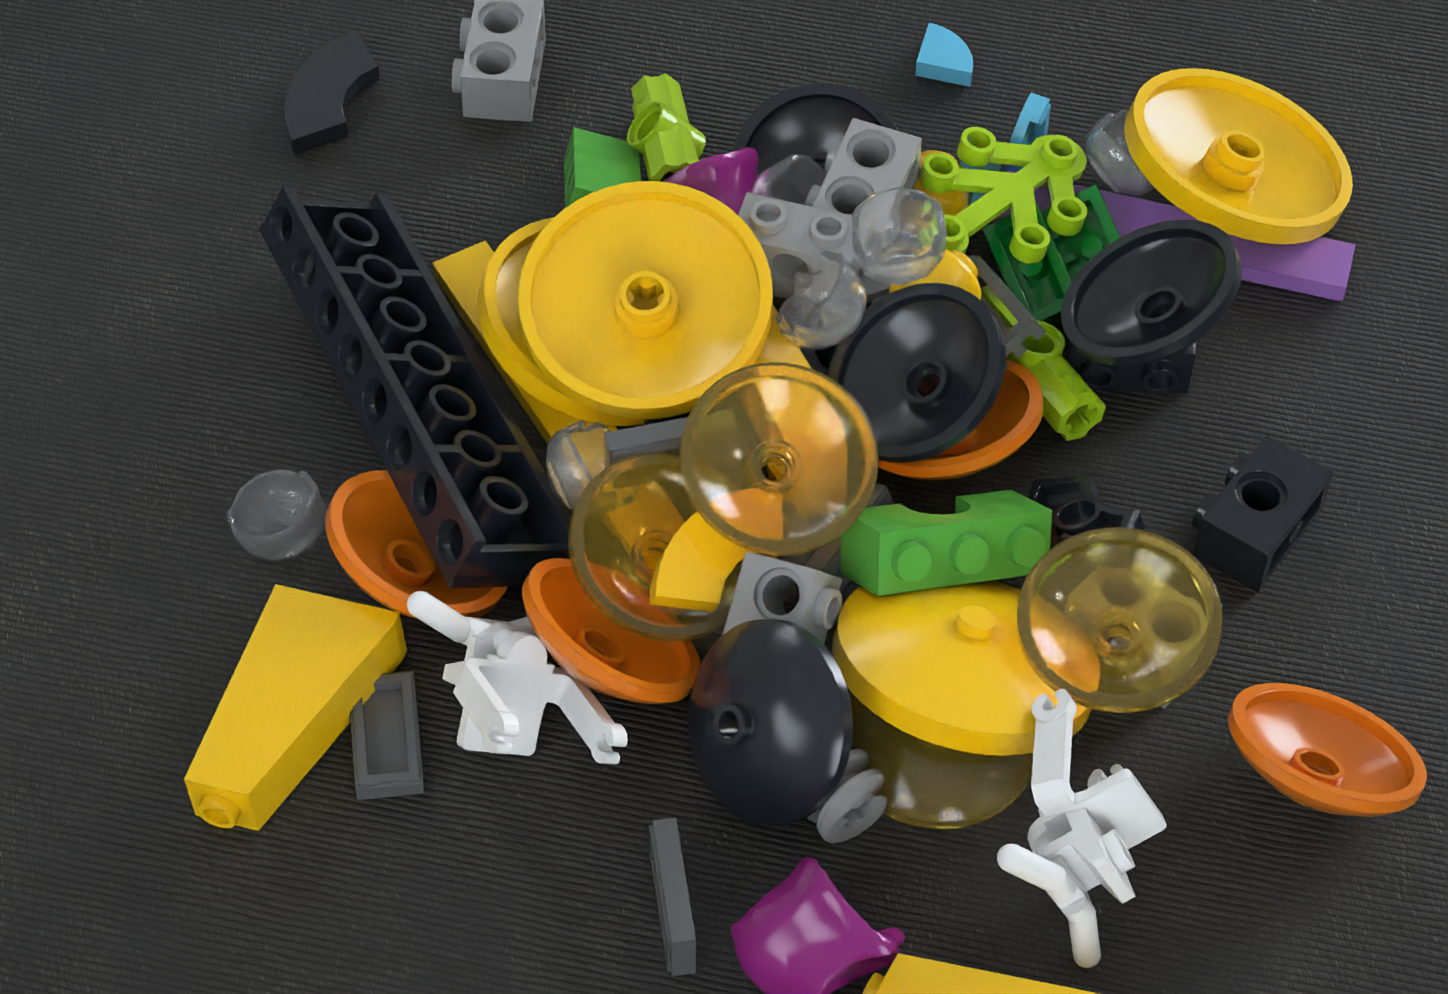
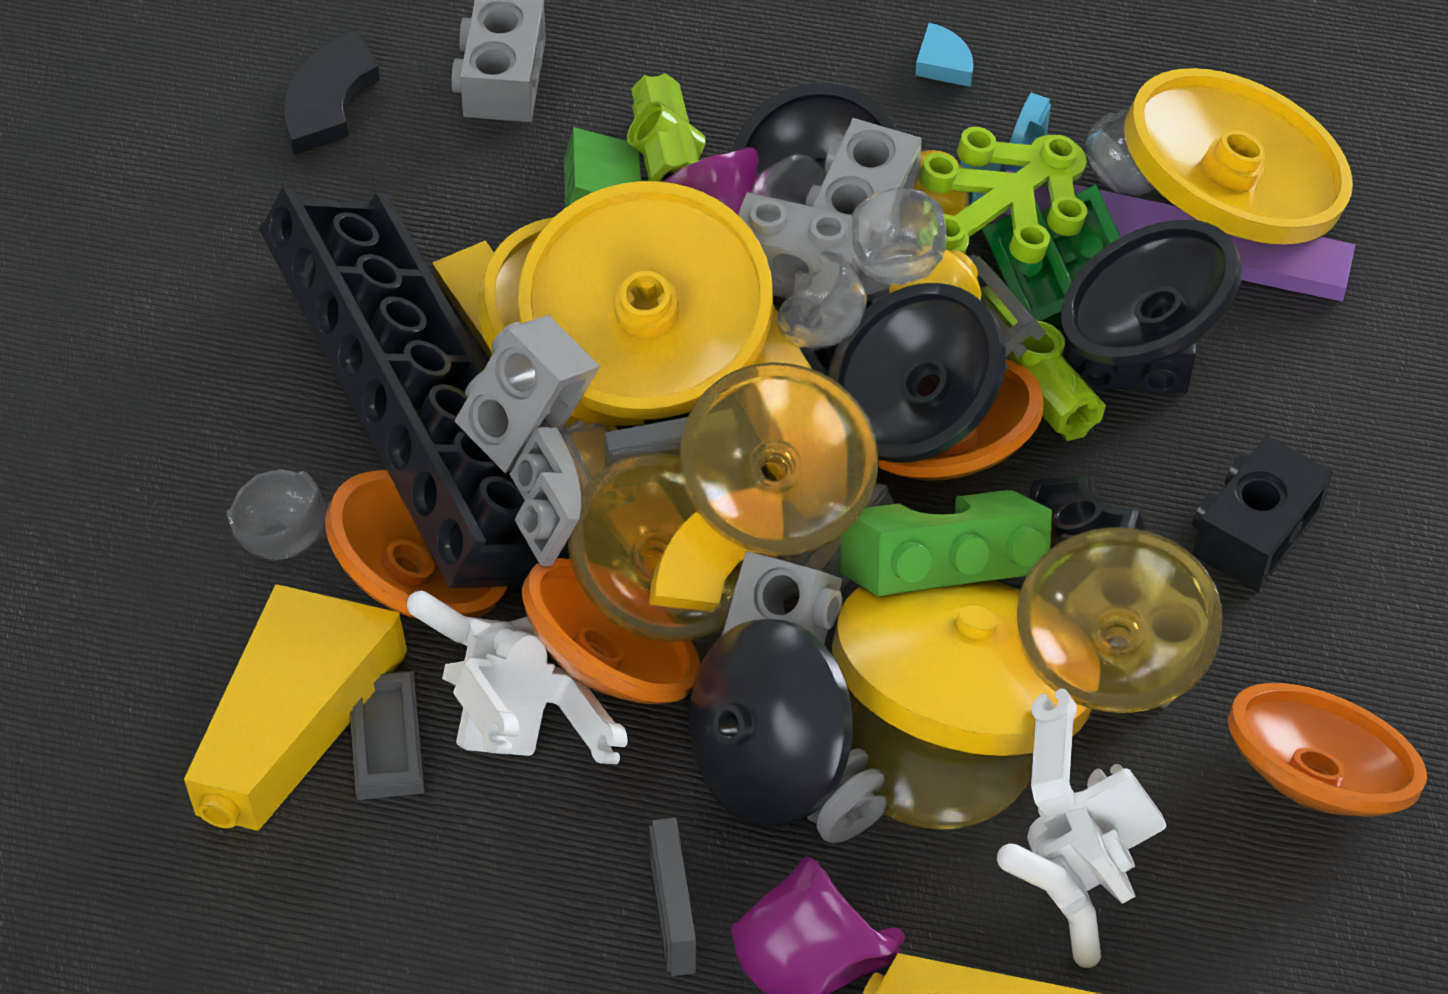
(526, 385): none -> light grey brick
(550, 492): none -> light grey slope

